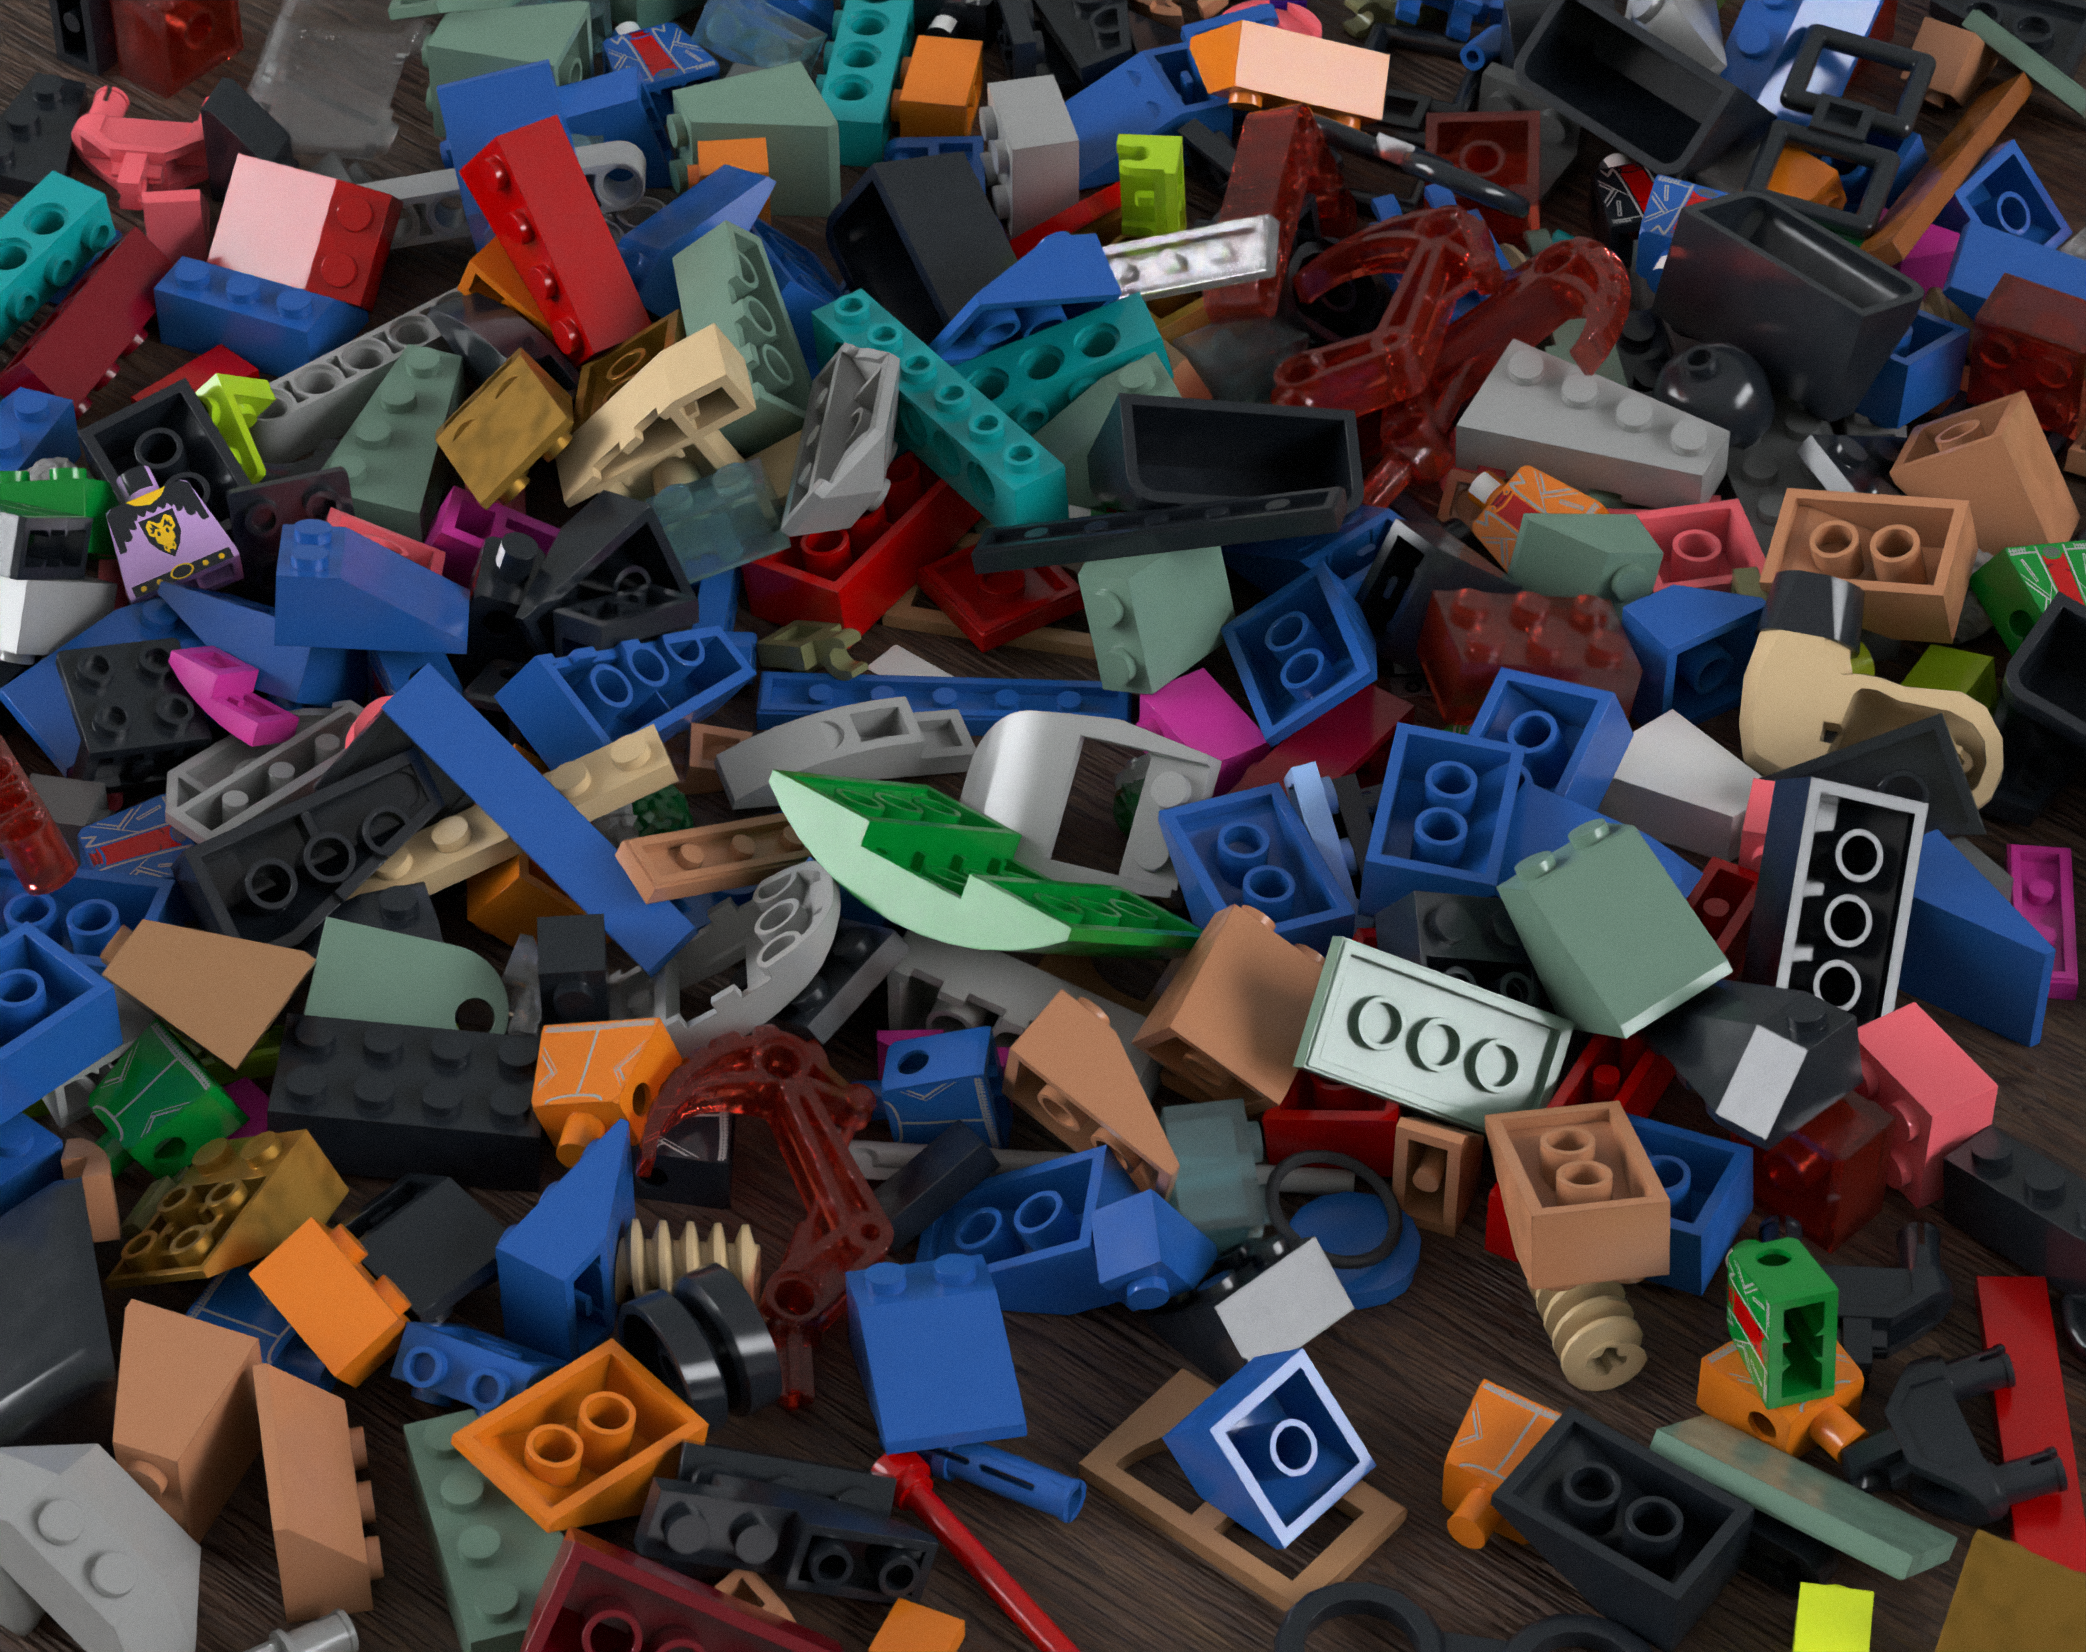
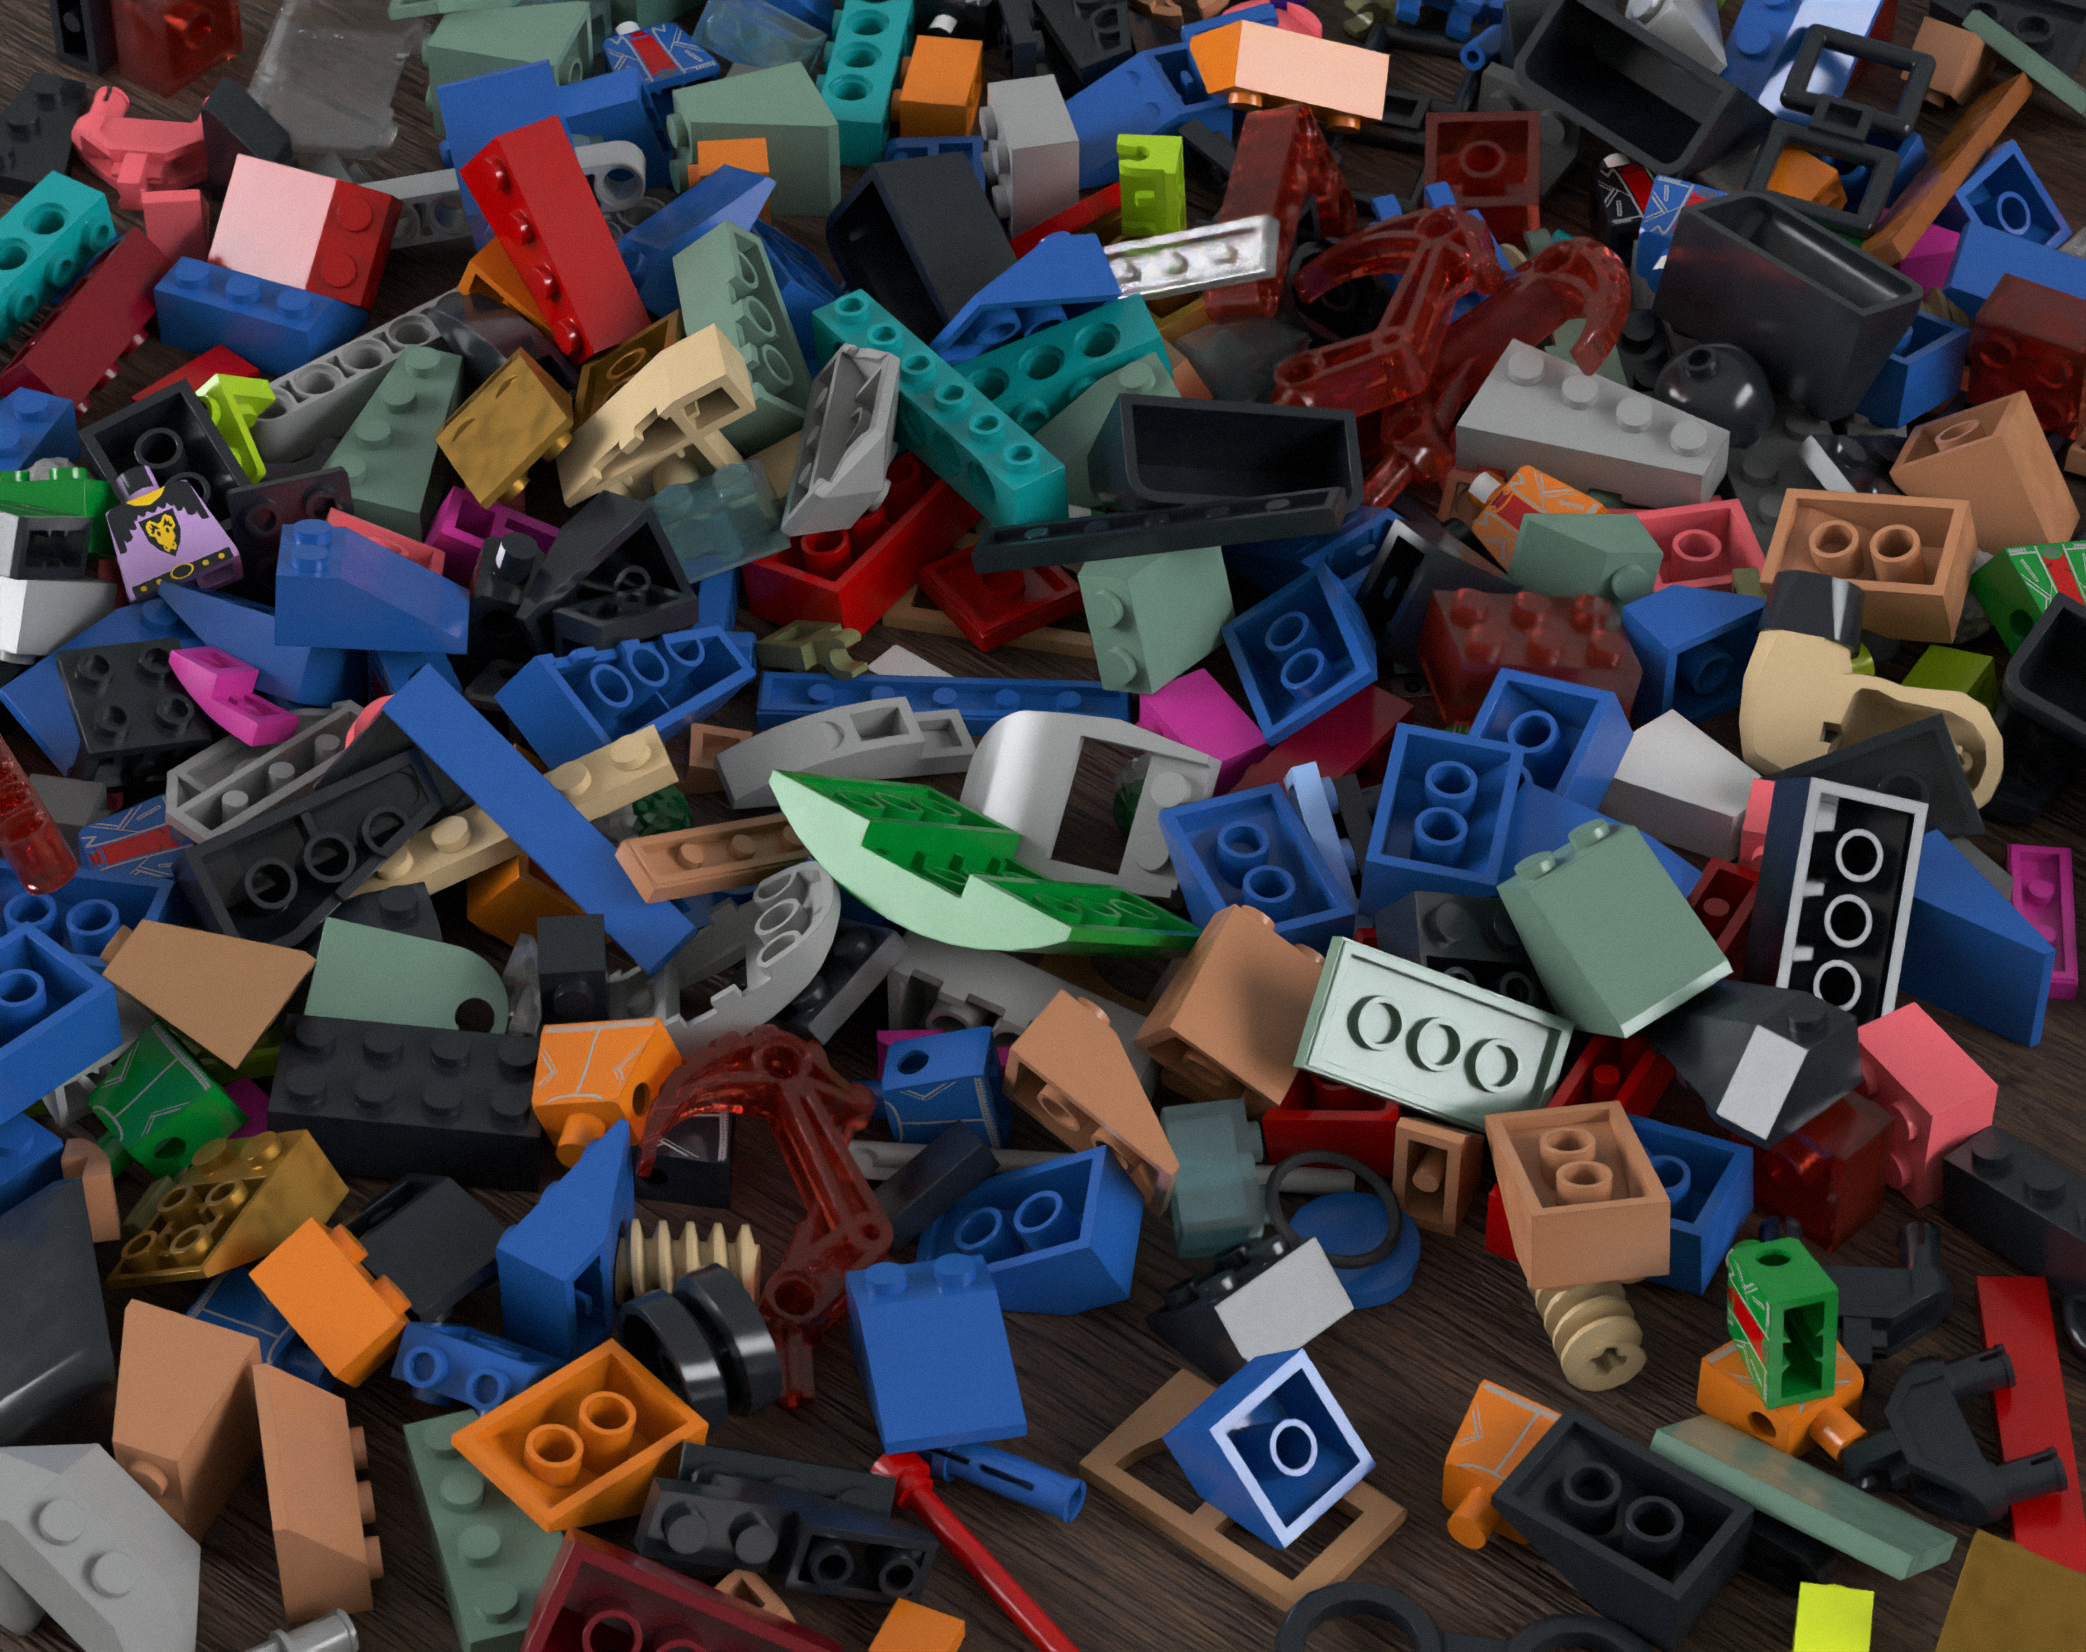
(1148, 1250): blue slope -> none
(1423, 165): black bar -> none

